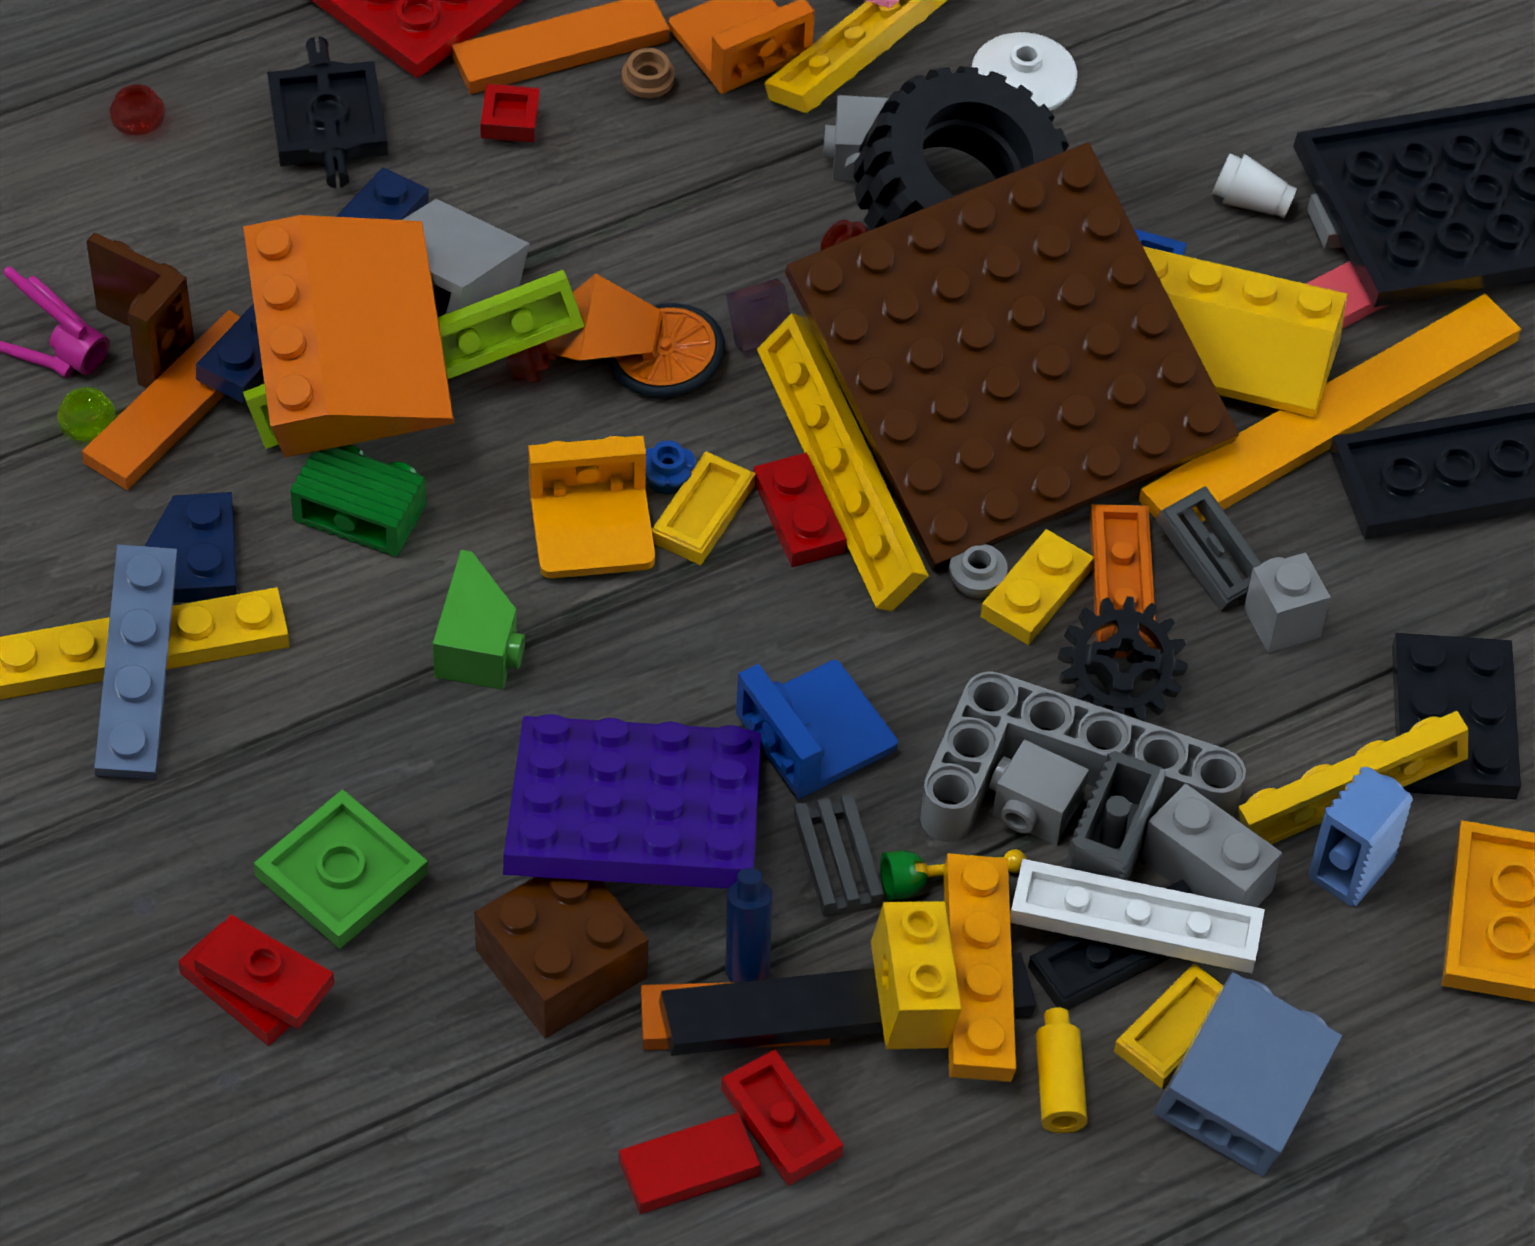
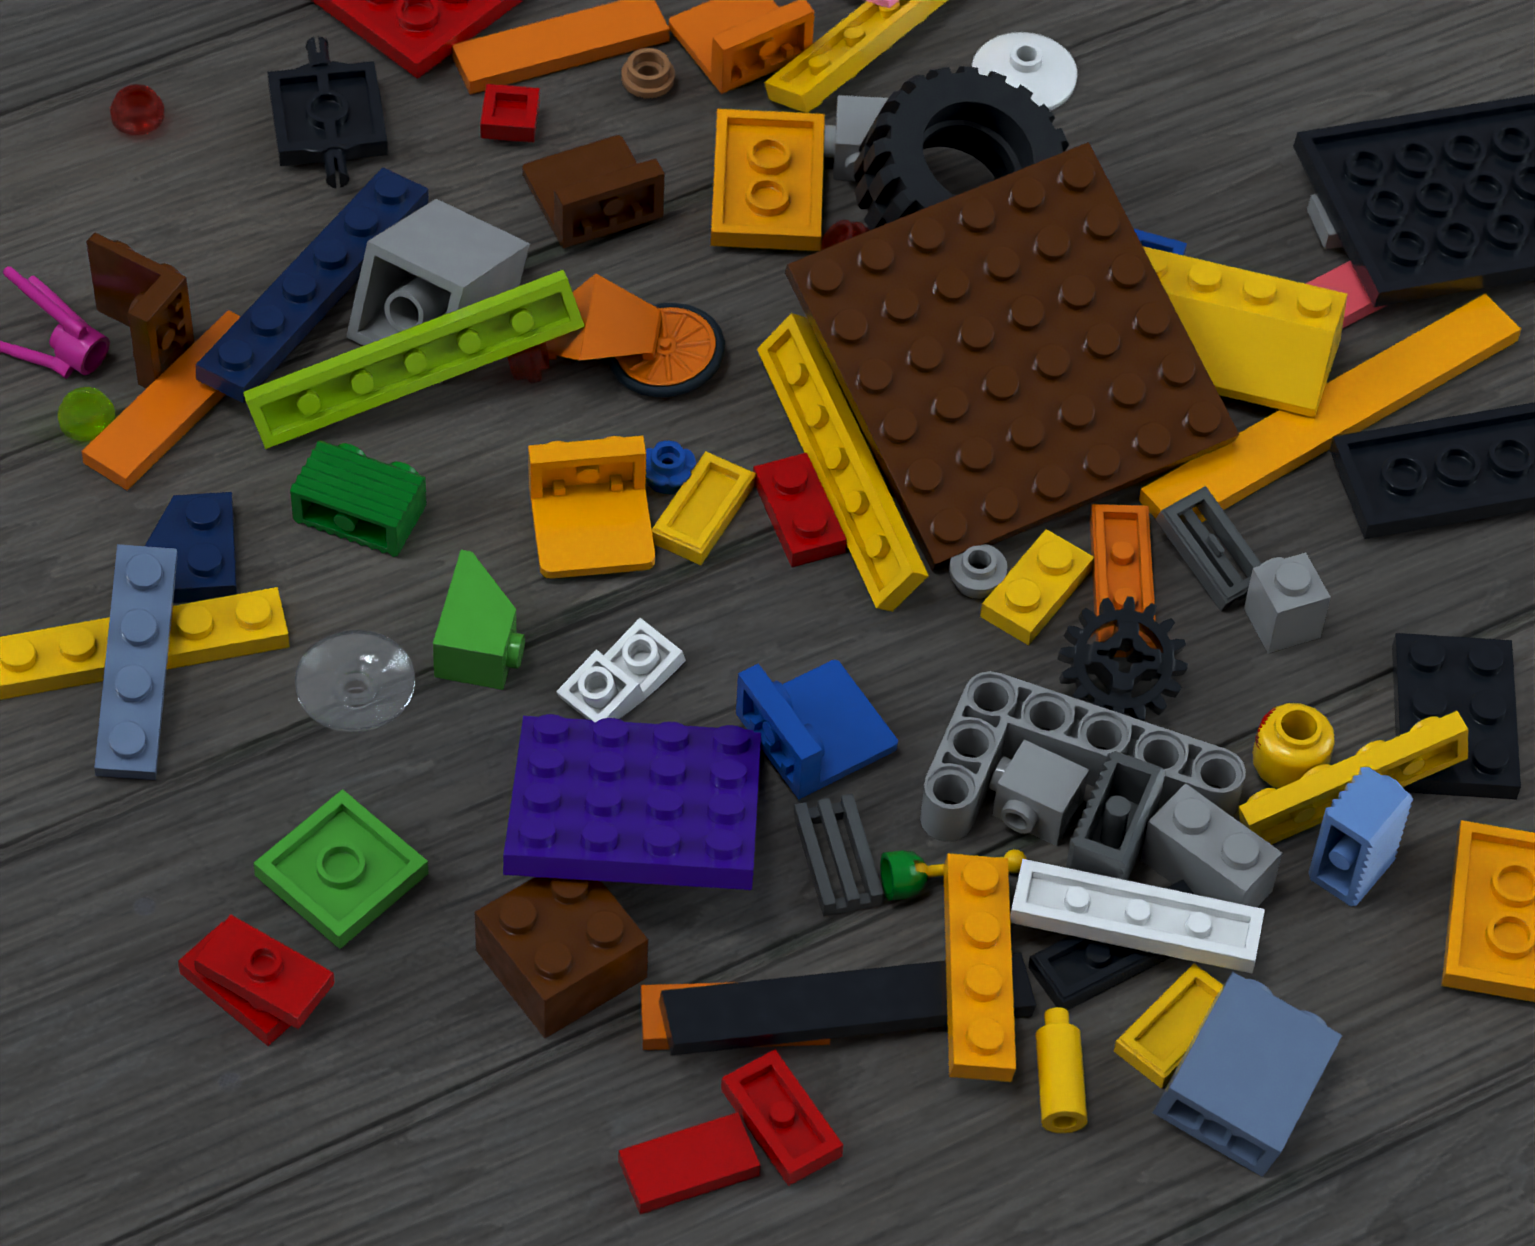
(346, 330): orange slope -> none
(355, 662): none -> clear dish
(595, 190): none -> reddish brown bracket
(623, 676): none -> white slope
(748, 928): dark blue cylinder -> none
(757, 312): plate -> none
(768, 180): none -> light orange plate
(915, 975): yellow brick -> none
(1253, 187): white cone -> none
(1291, 743): none -> yellow head

